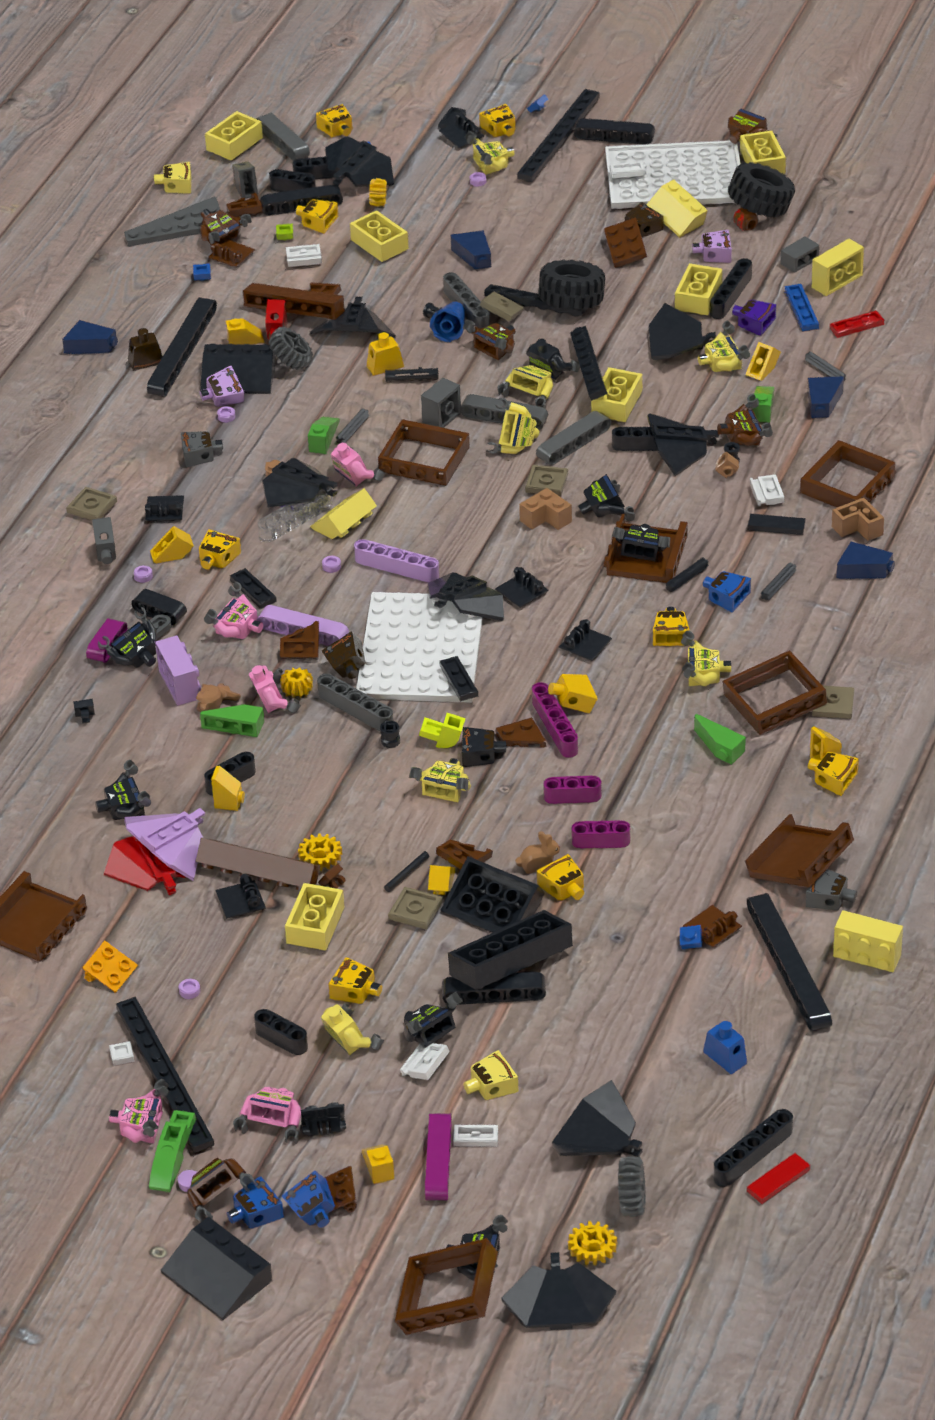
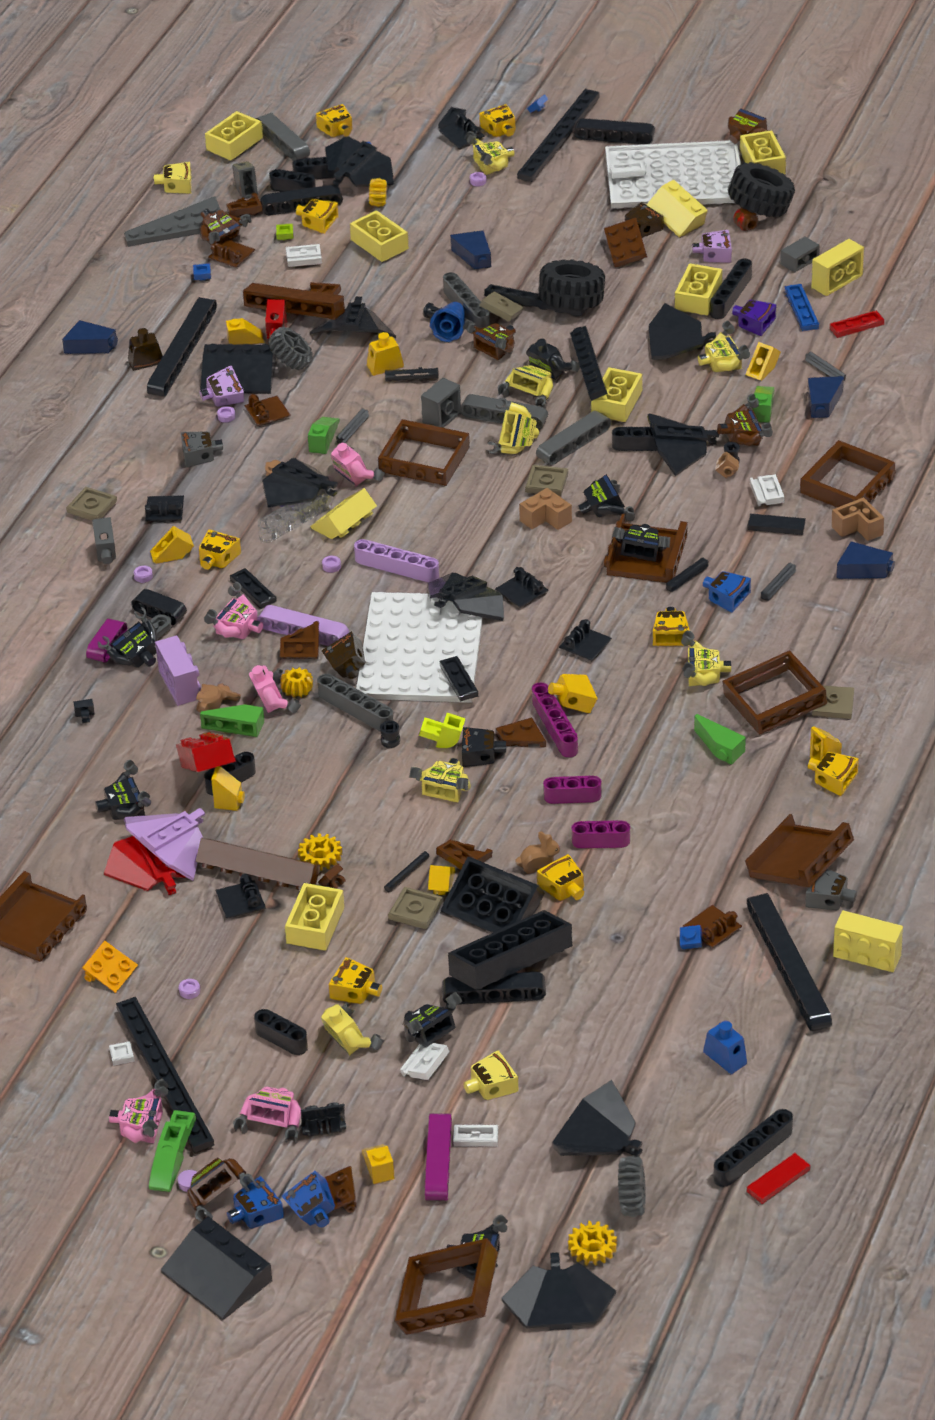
(205, 752): none -> red brick
(266, 410): none -> reddish brown hinge

